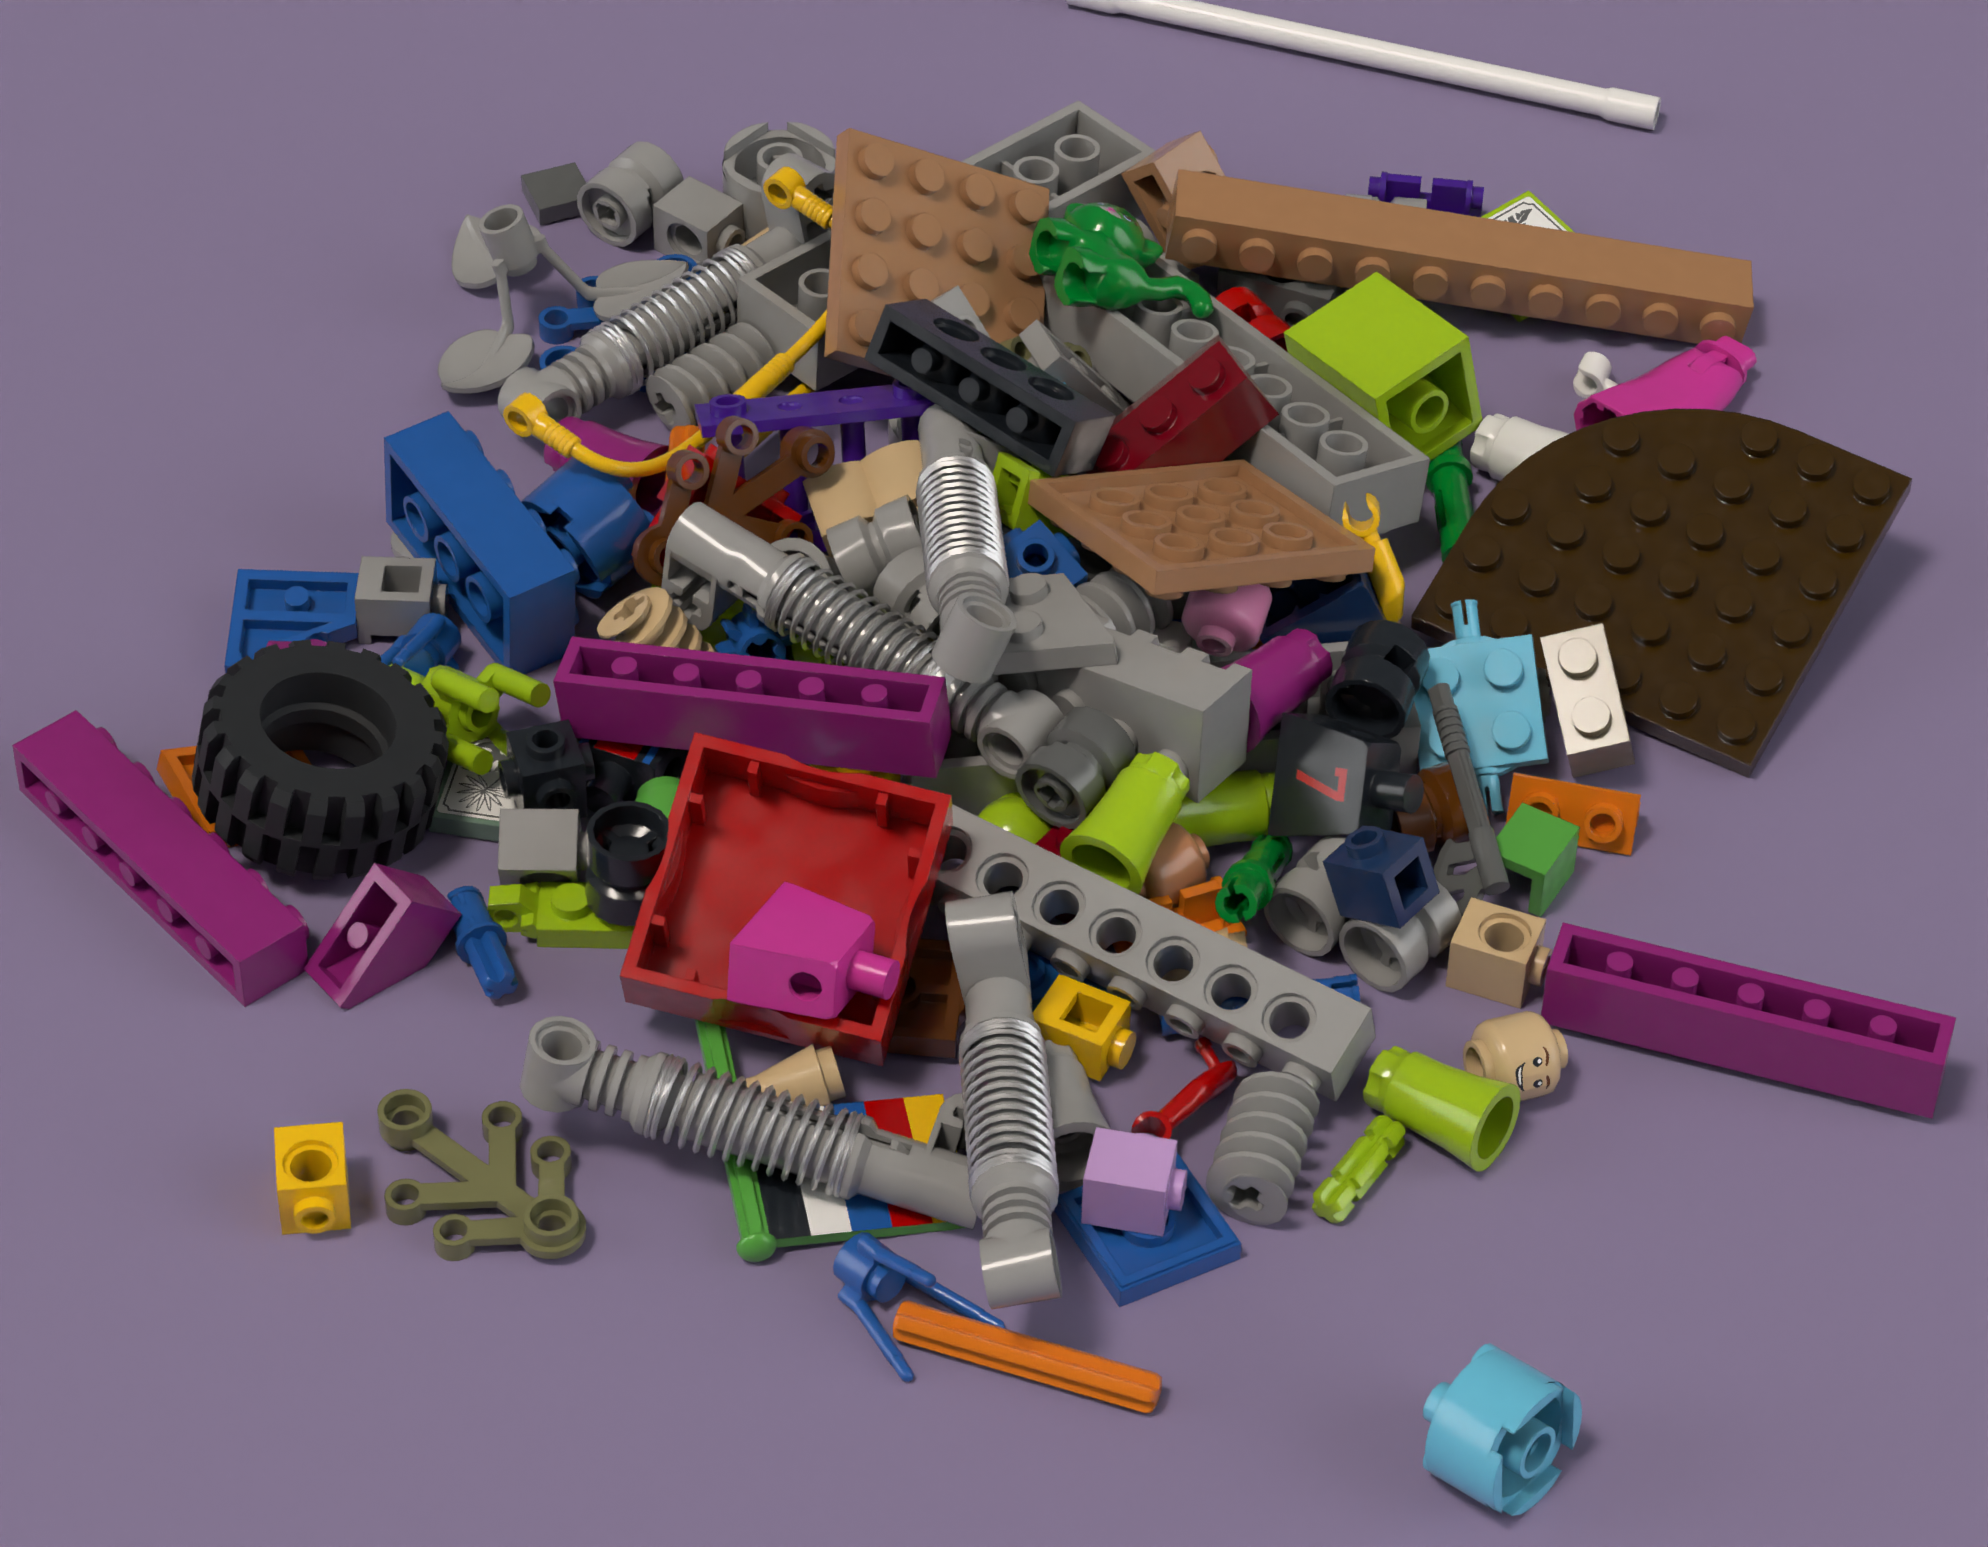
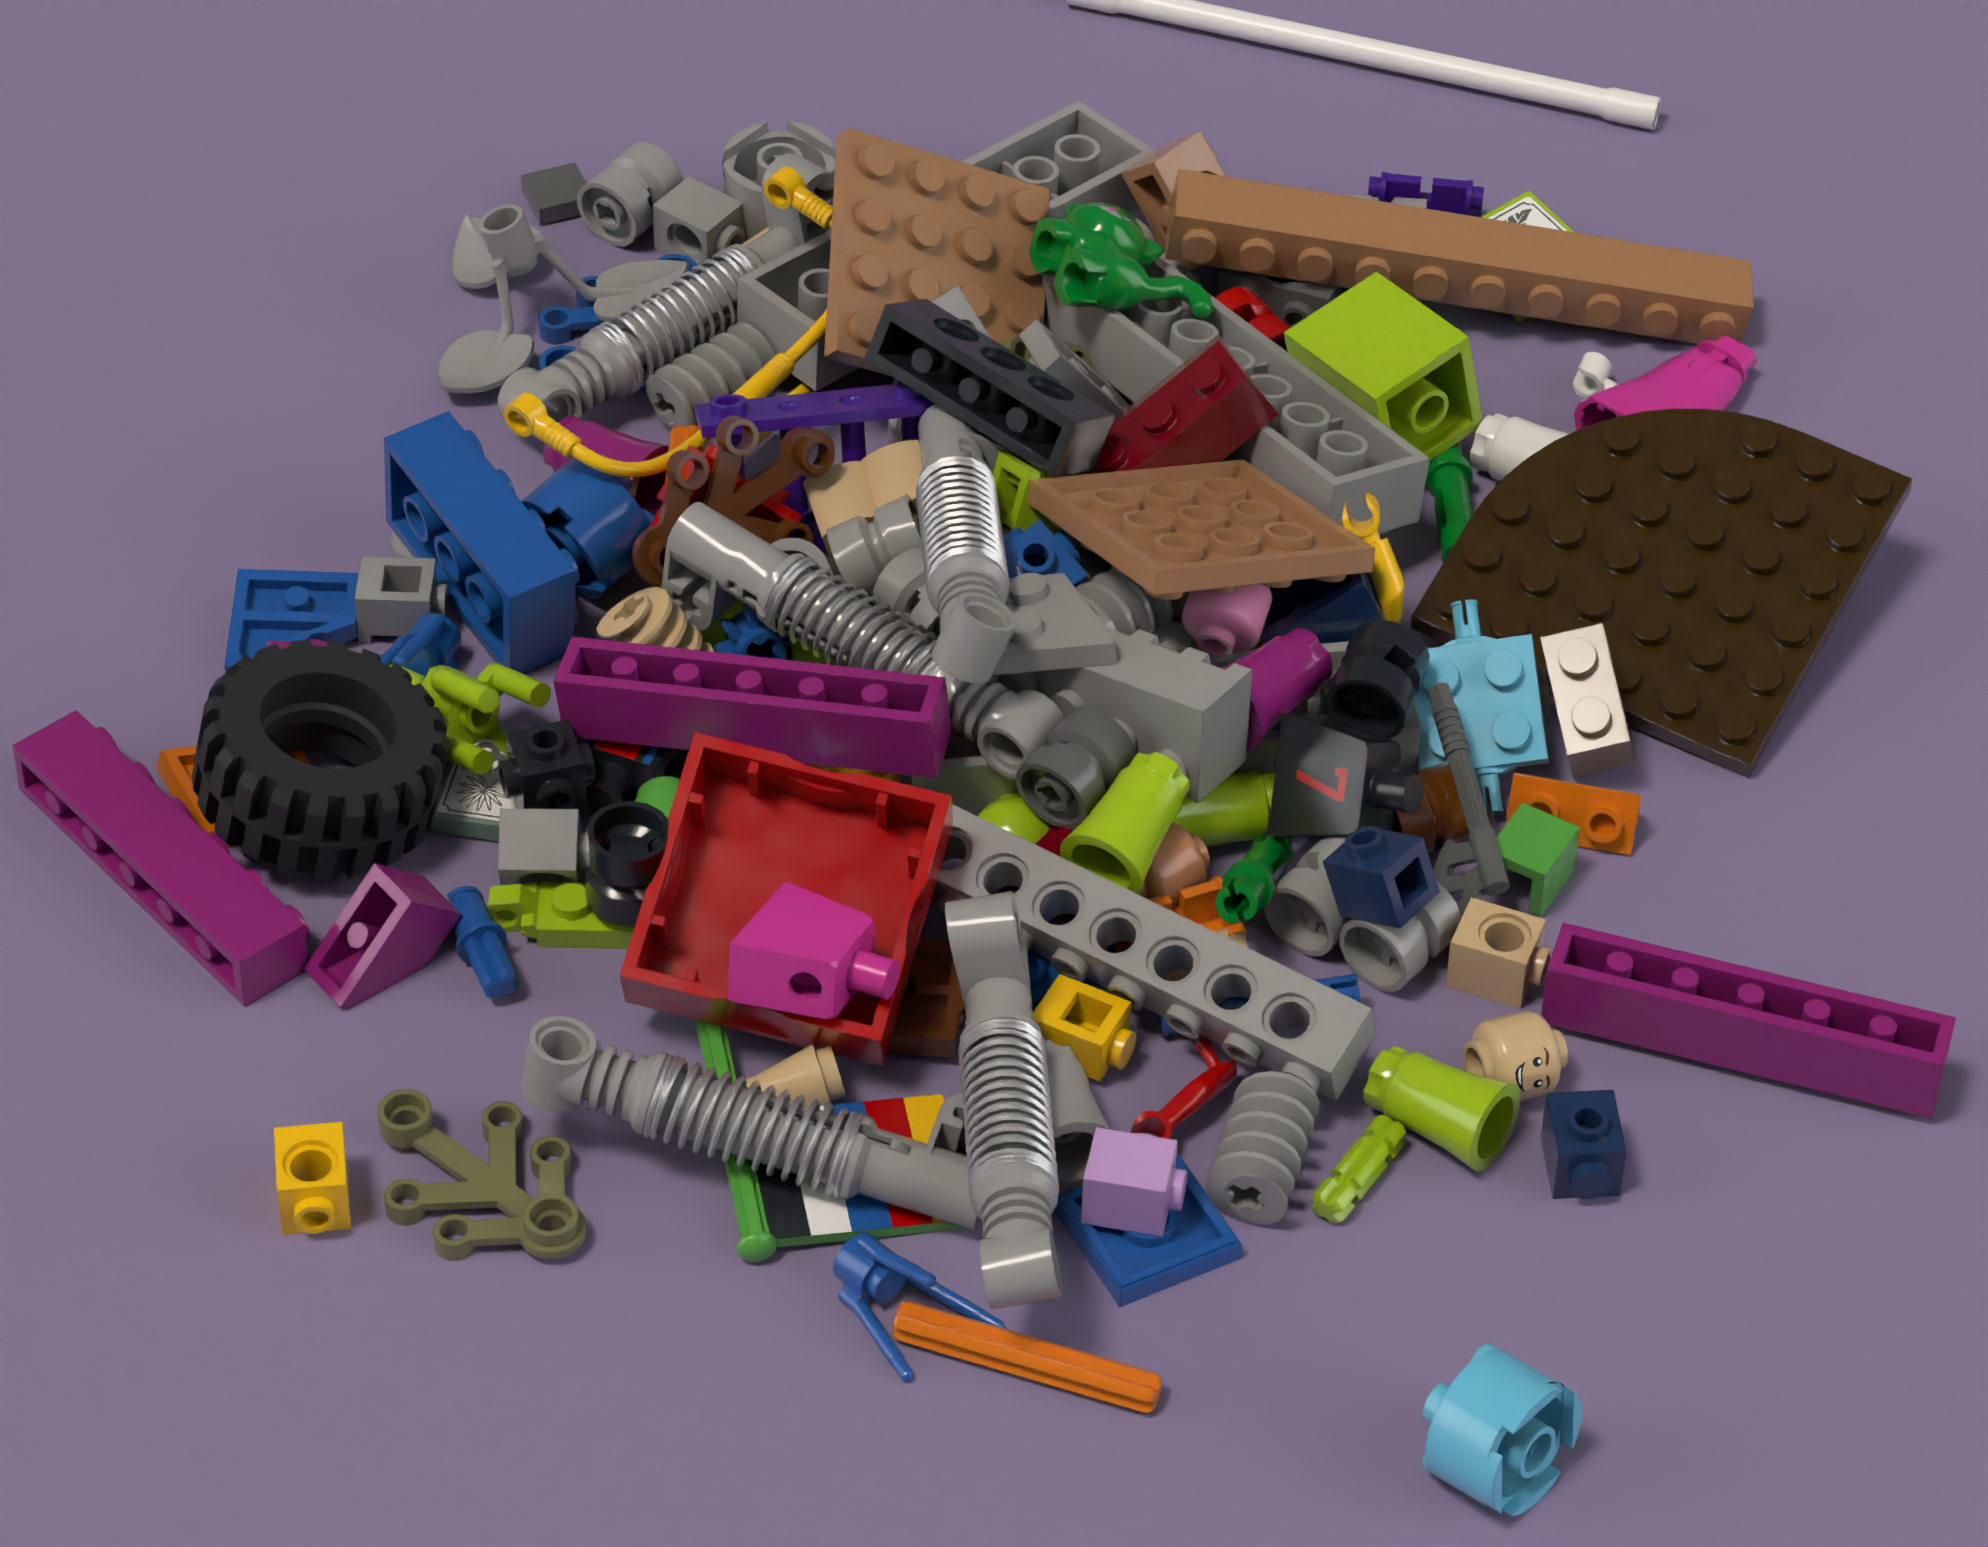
(1583, 1144): none -> dark blue brick

